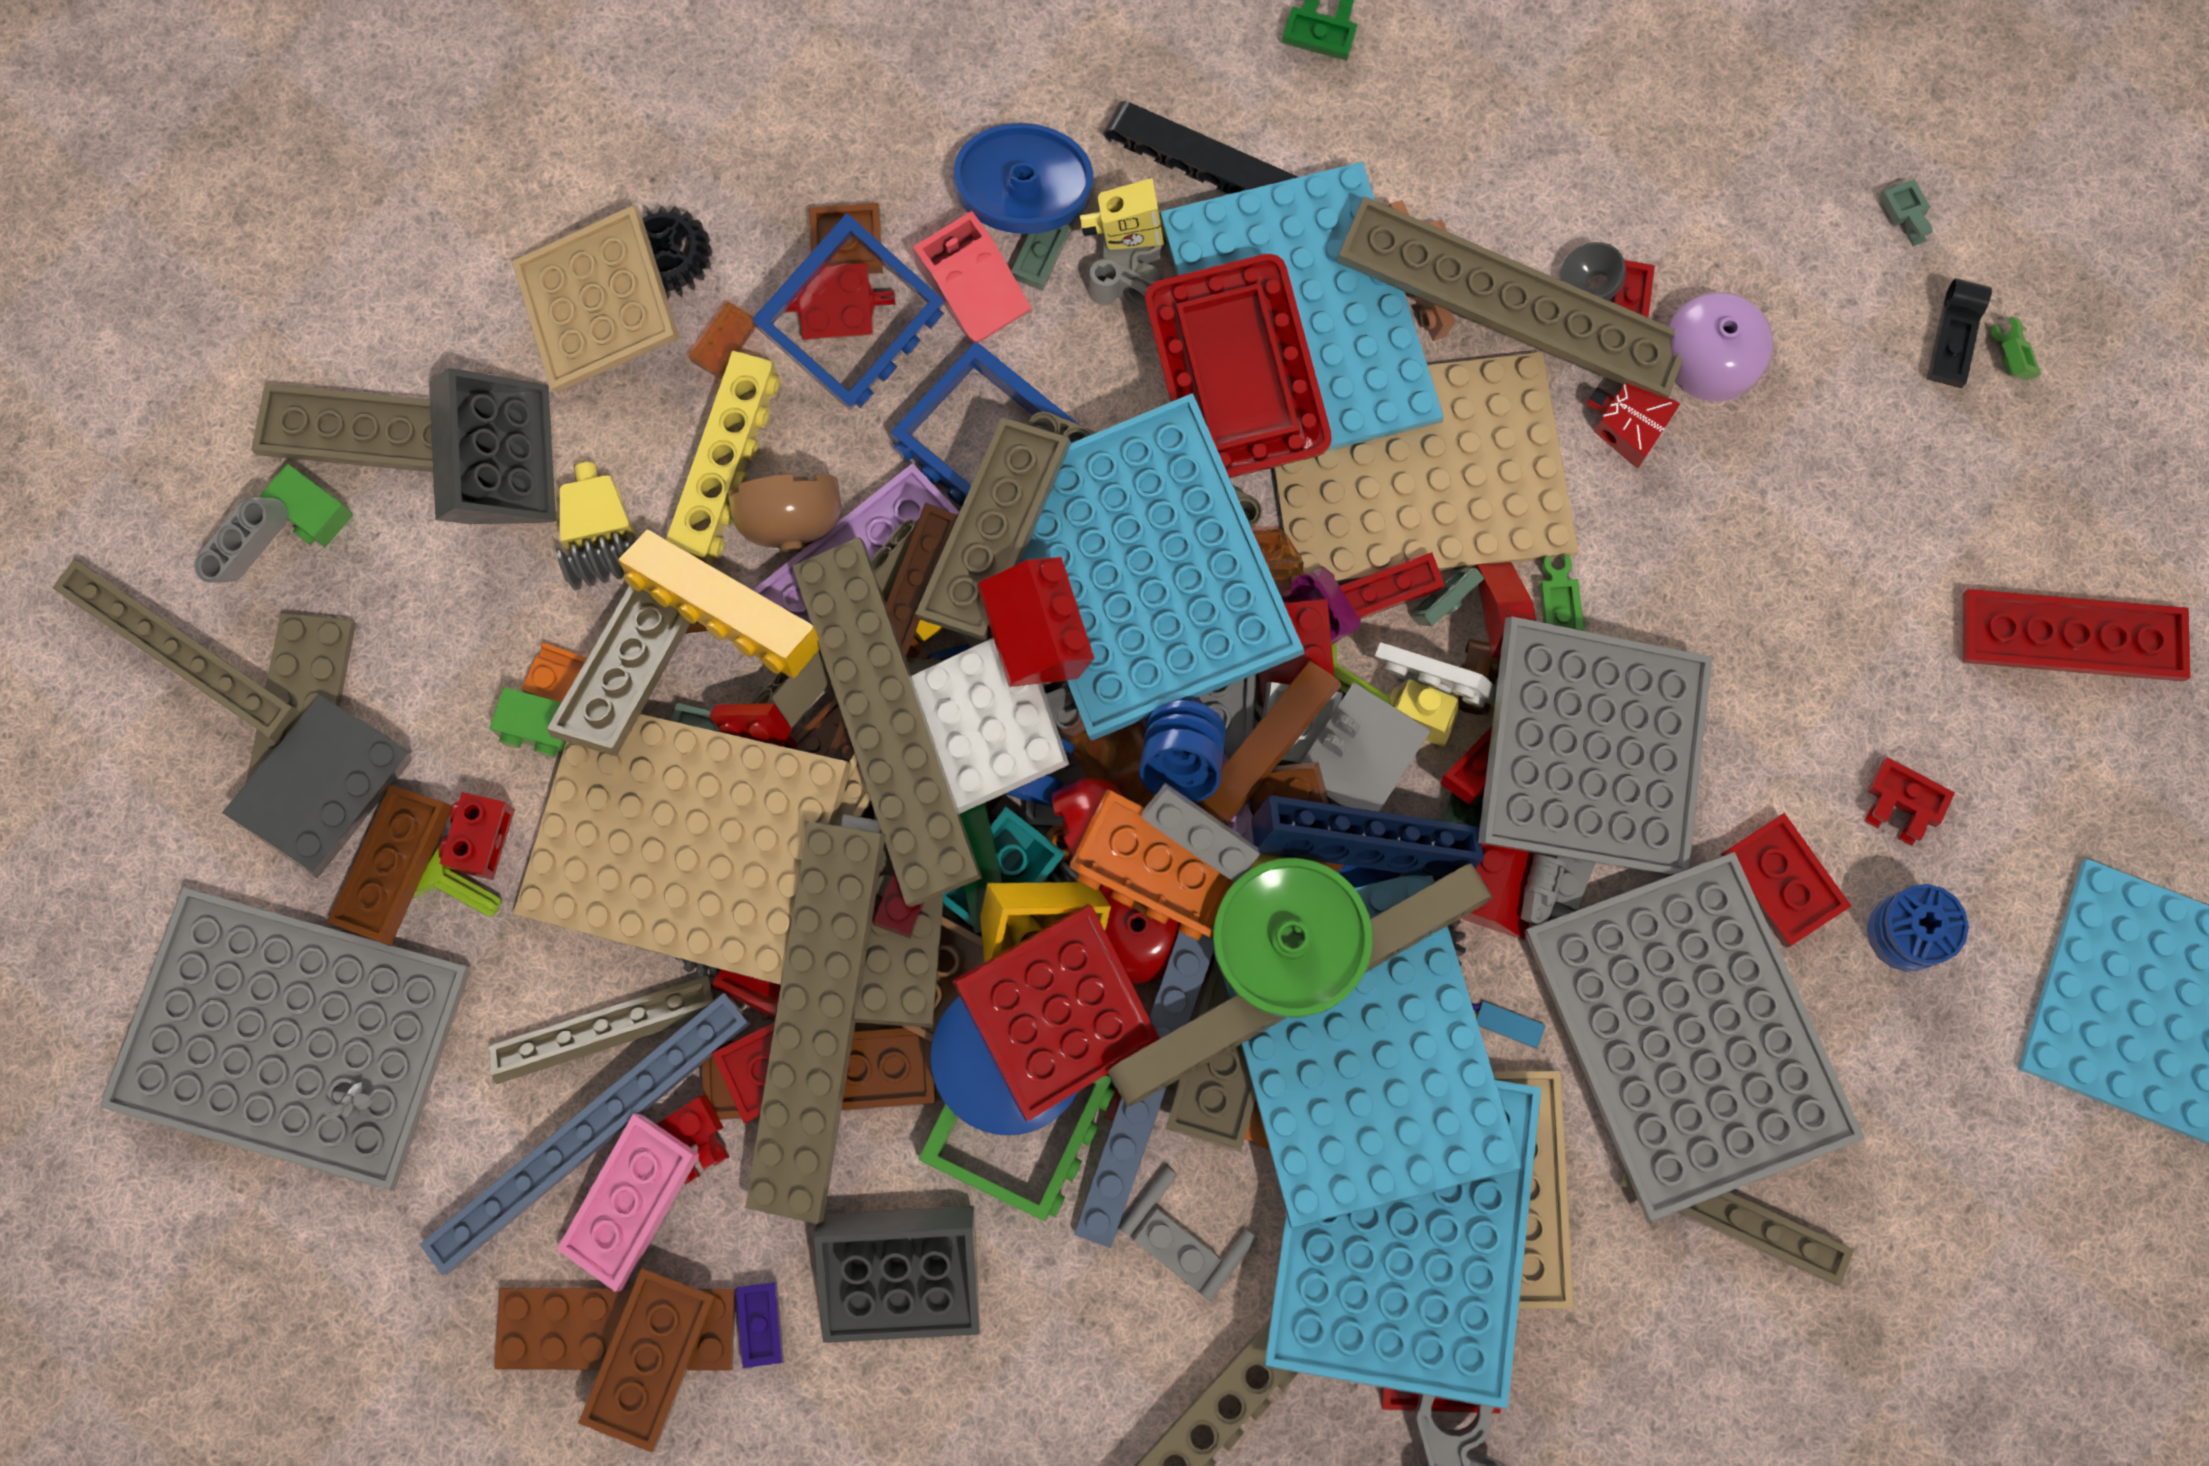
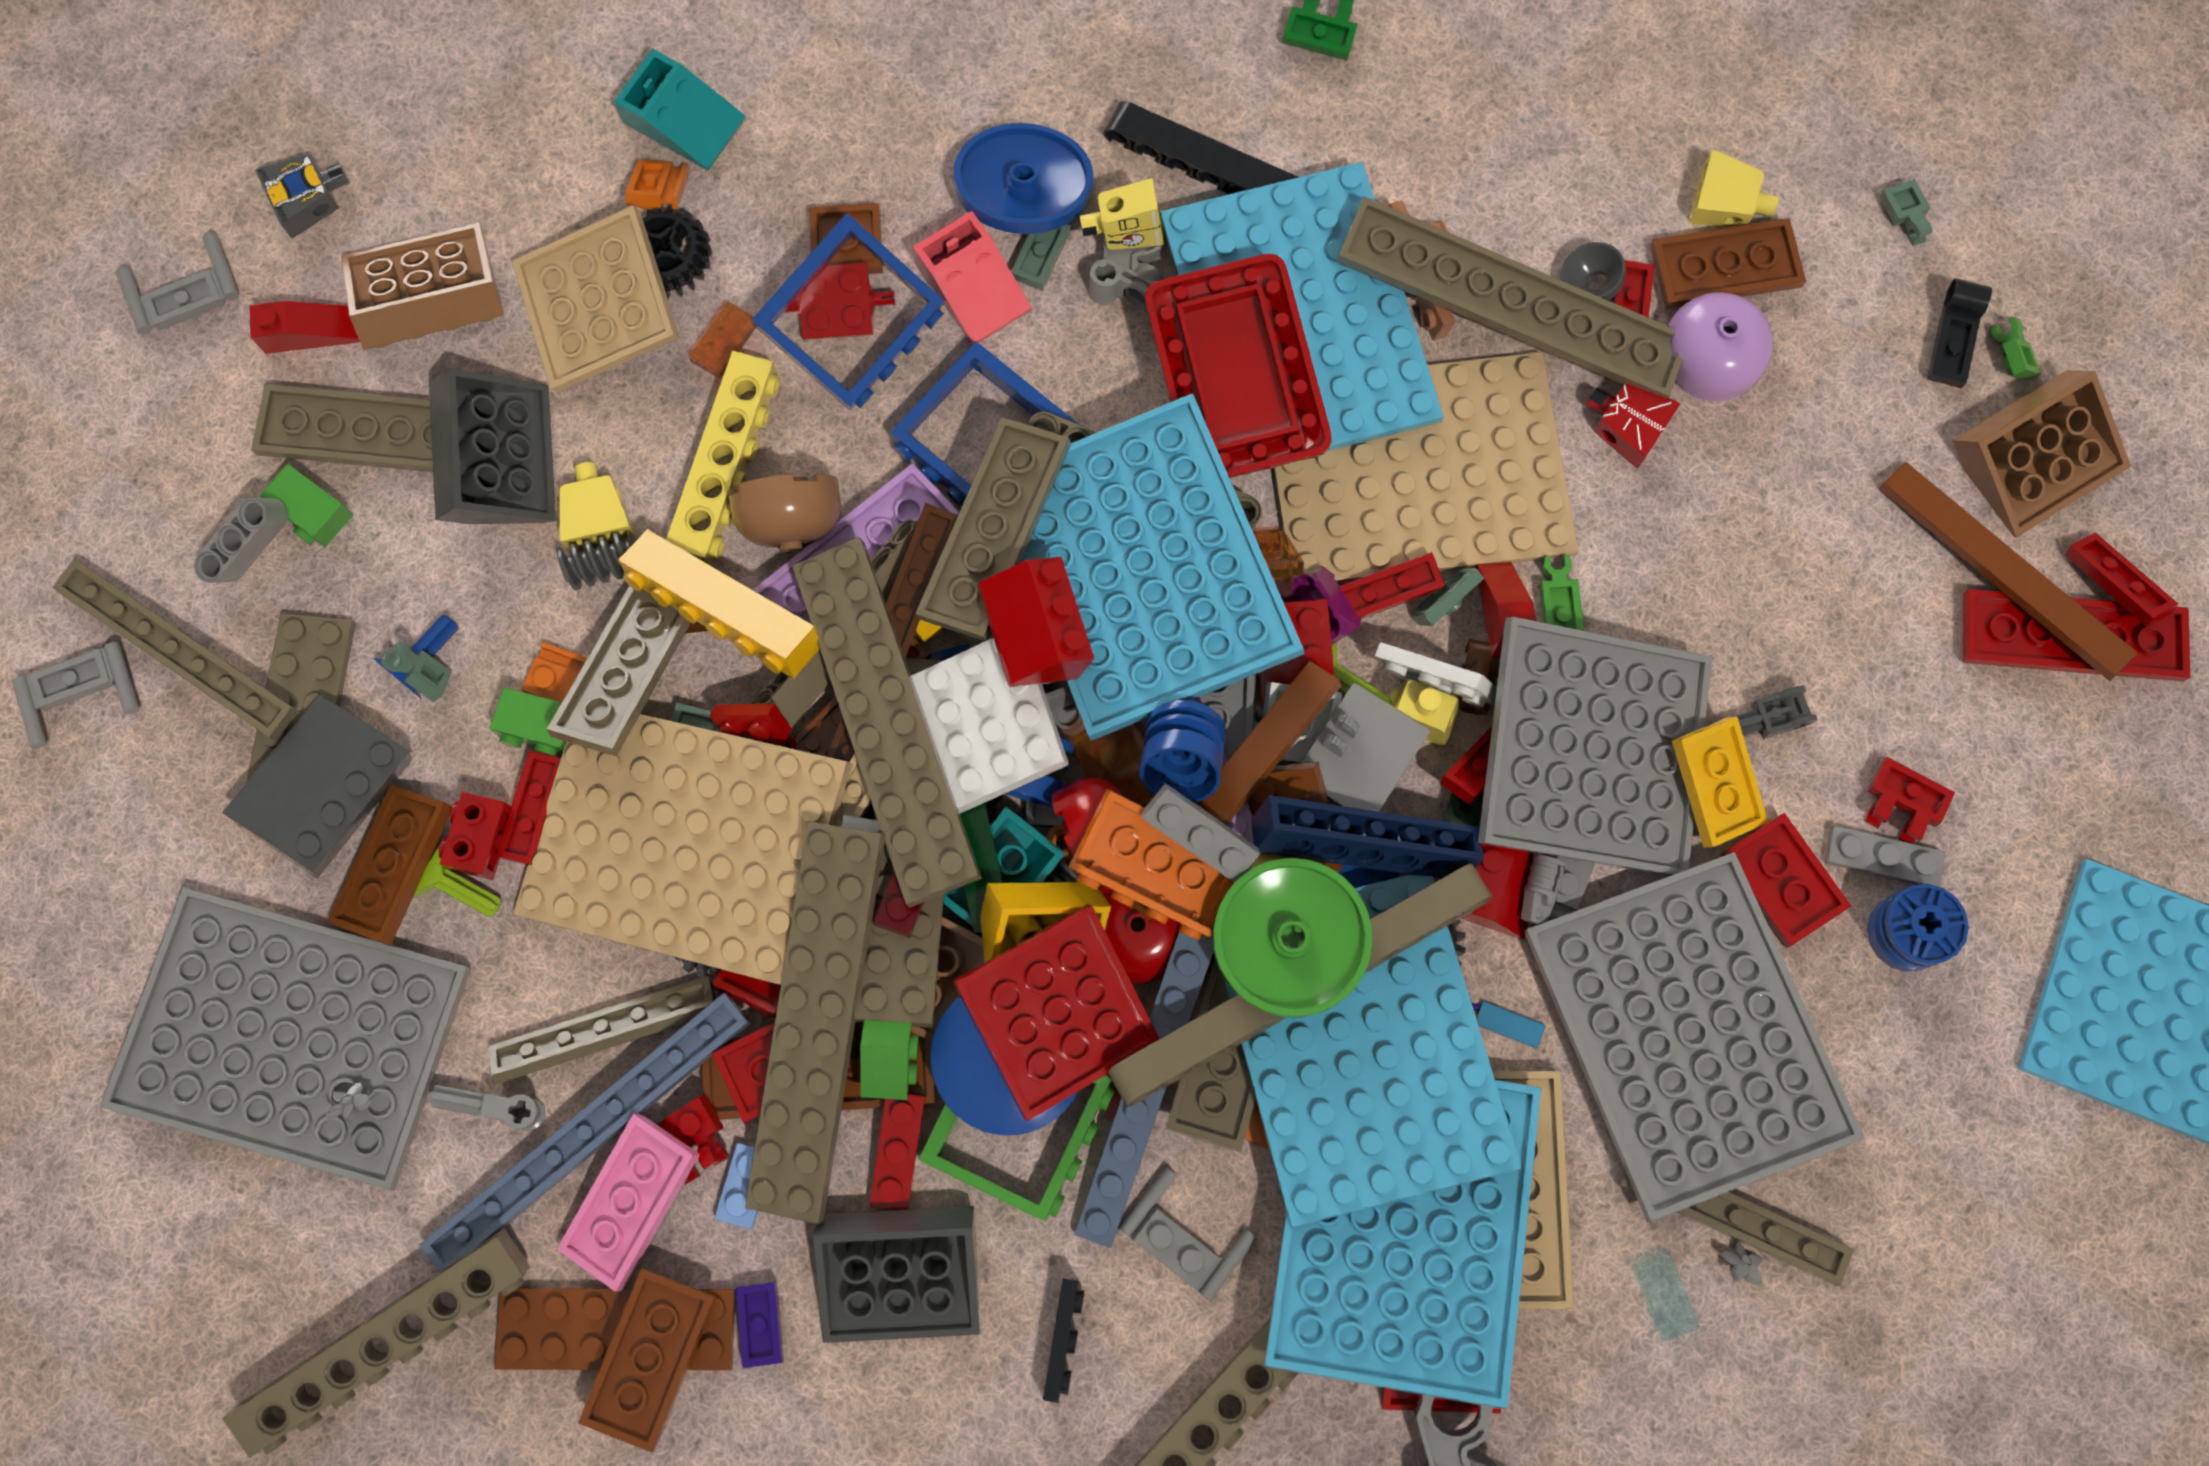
(72, 681): none -> light grey plate
(182, 298): none -> light grey plate
(252, 1418): none -> dark tan brick
(300, 326): none -> red slope
(301, 191): none -> torso
(420, 286): none -> medium nougat slope
(421, 670): none -> sand green plate
(430, 643): none -> blue piece
(490, 1106): none -> light grey connector
(528, 809): none -> red plate
(656, 184): none -> orange plate
(678, 110): none -> teal slope
(734, 1194): none -> light blue plate
(887, 1058): none -> bright green brick
(897, 1152): none -> red plate
(1063, 1341): none -> black plate
(1665, 1296): none -> clear light blue tile
(1720, 781): none -> yellow plate
(1728, 260): none -> dark orange plate
(1730, 193): none -> light yellow torso
(1743, 1265): none -> light grey plant
(1777, 713): none -> dark grey connector
(1884, 857): none -> light grey plate
(2008, 571): none -> dark orange tile
(2044, 450): none -> medium nougat slope
(2121, 579): none -> red plate

